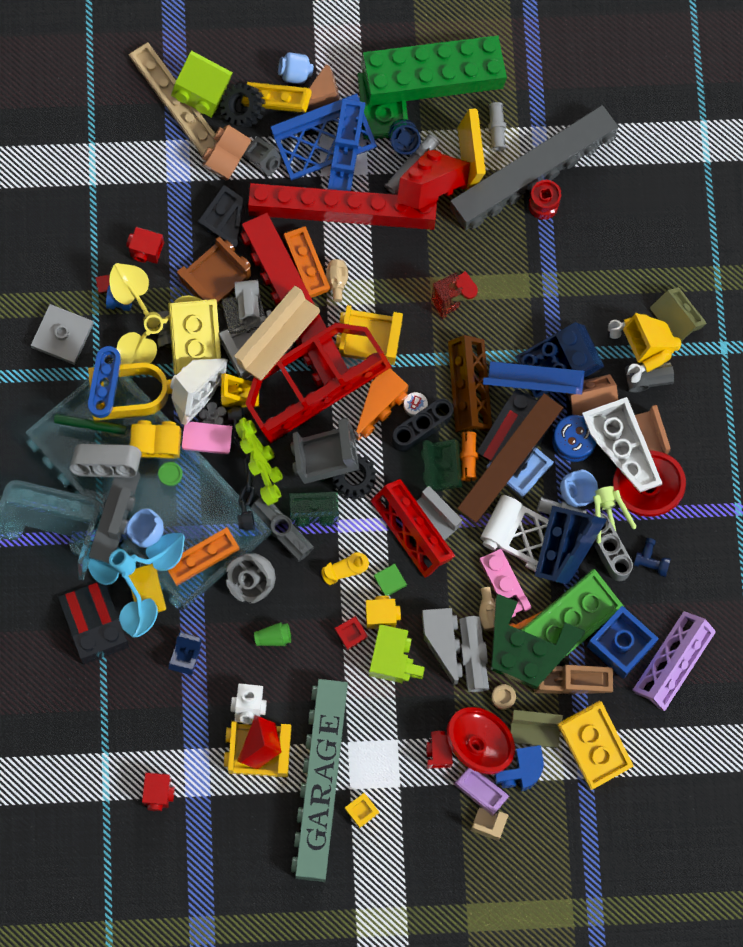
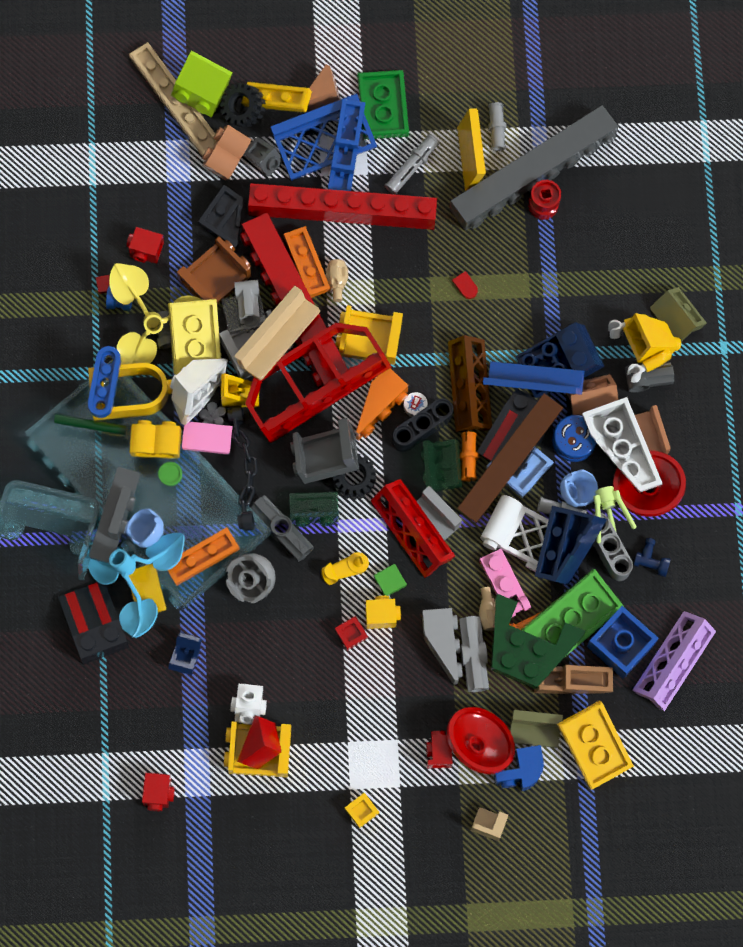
(62, 334): light grey plate -> none
(105, 460): light grey beam -> none
(258, 460): lime plant -> none
(273, 635): bright green cone -> none
(295, 68): light blue head -> none
(321, 780): sand green brick -> none
(389, 657): lime hinge -> none
(404, 136): dark blue wheel -> none
(431, 177): red wedge -> none
(433, 70): green brick -> none
(443, 292): clear red hinge -> none
(481, 791): lavender tile -> none
(503, 697): tan tile -> none

